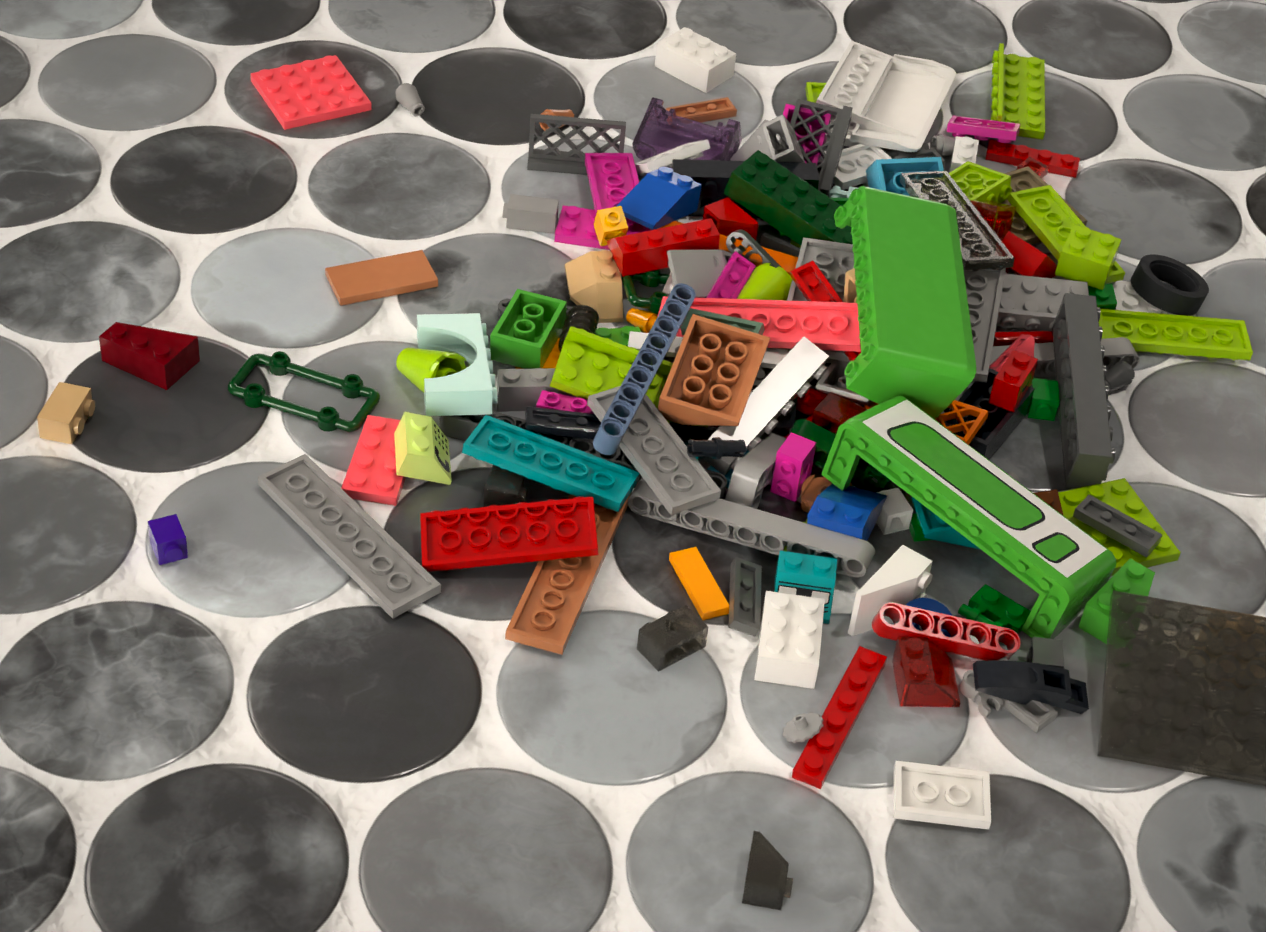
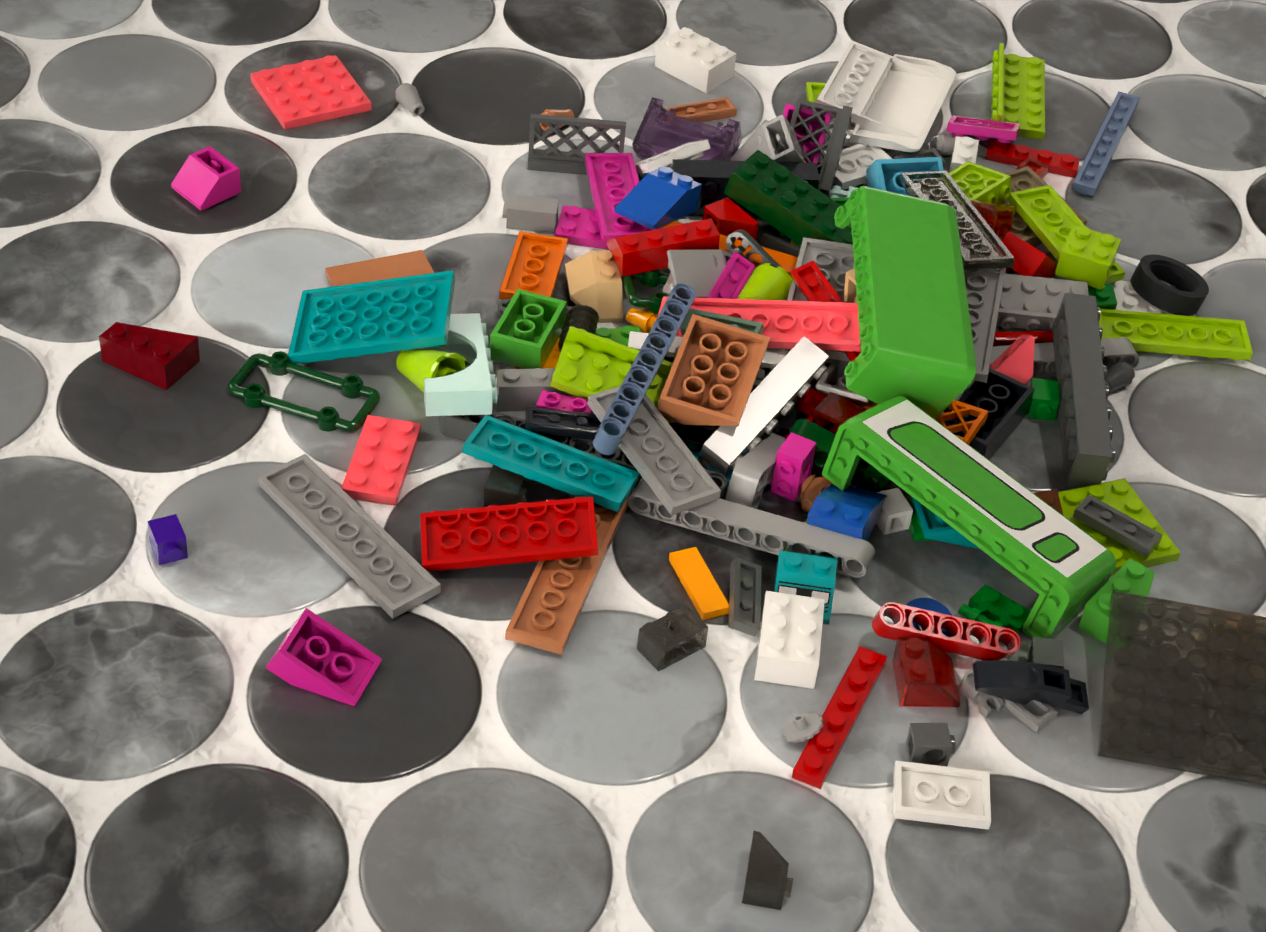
(65, 413): tan brick -> none
(207, 179): none -> dark pink slope
(323, 660): none -> dark pink slope
(373, 317): none -> teal plate
(422, 449): yellowish green slope -> none
(534, 265): none -> orange plate
(610, 224): yellow brick -> none
(716, 448): black pin -> none
(897, 581): white slope -> none
(930, 743): none -> dark grey brick
(1013, 380): red brick -> none
(1105, 144): none -> sand blue plate

